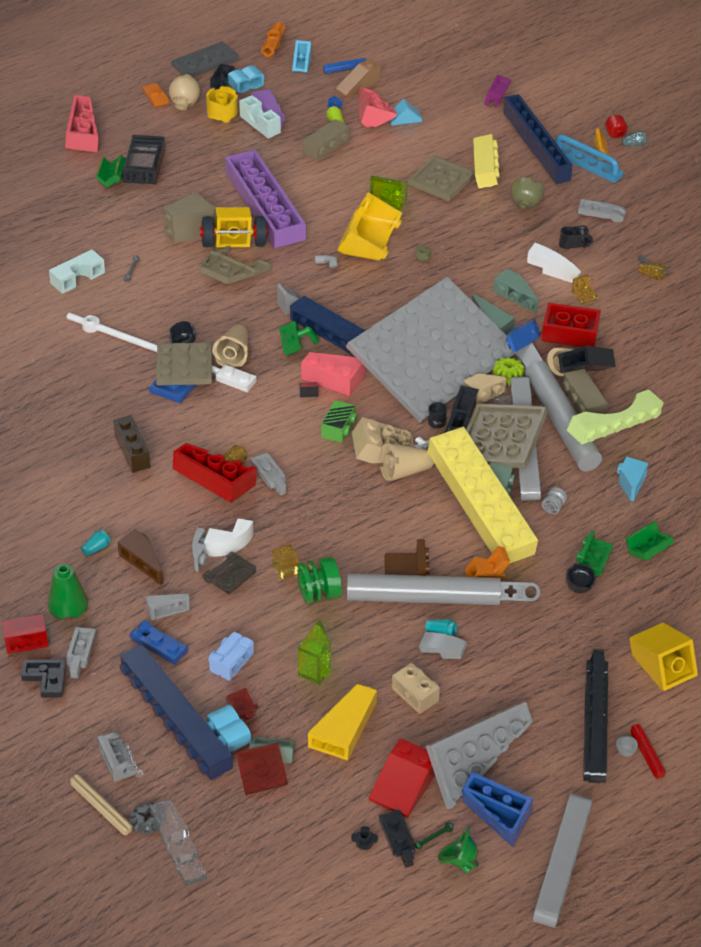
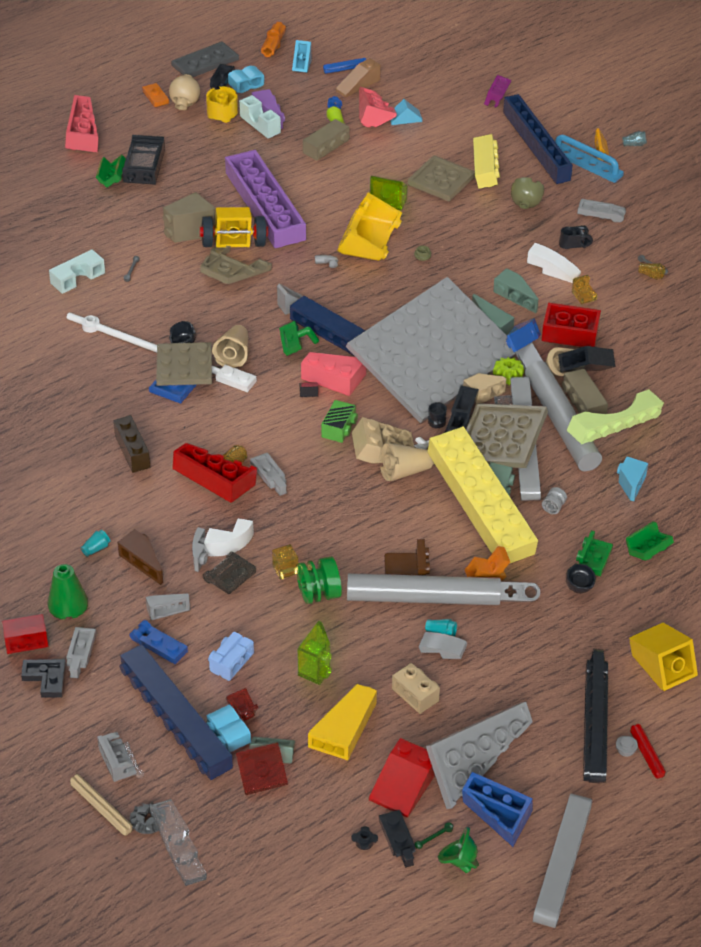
(616, 126): red head -> none

